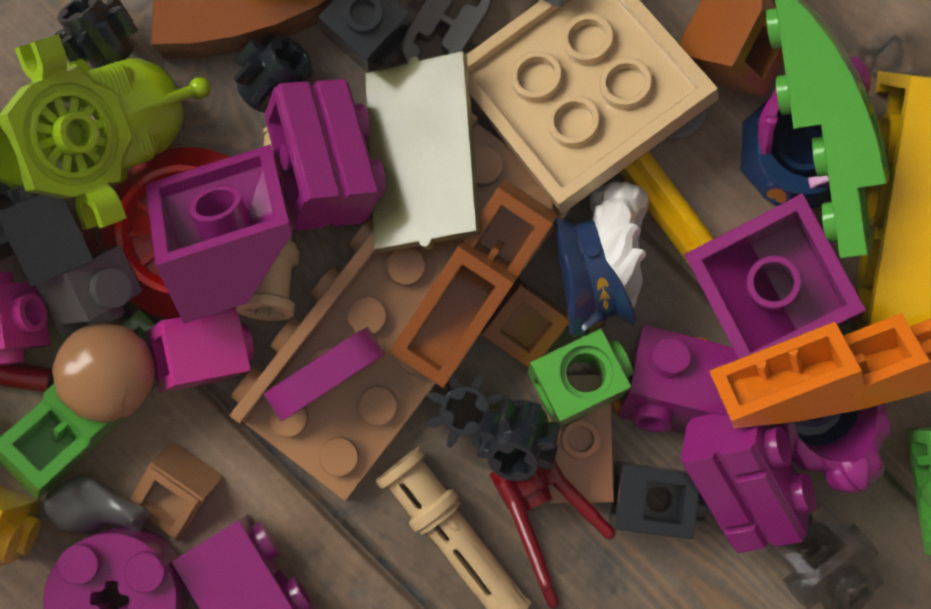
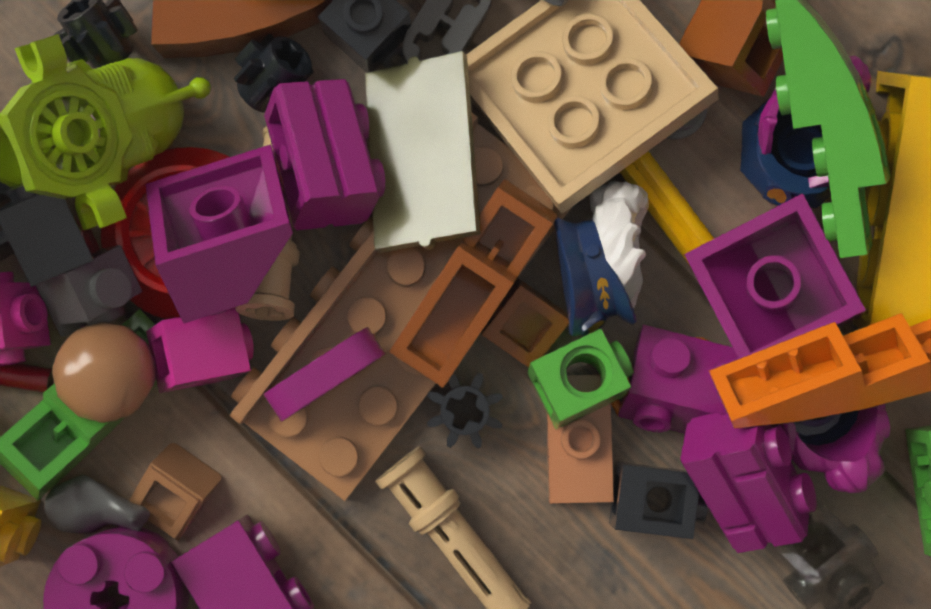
(518, 440): black gear -> none
(527, 496): dark red plant -> none

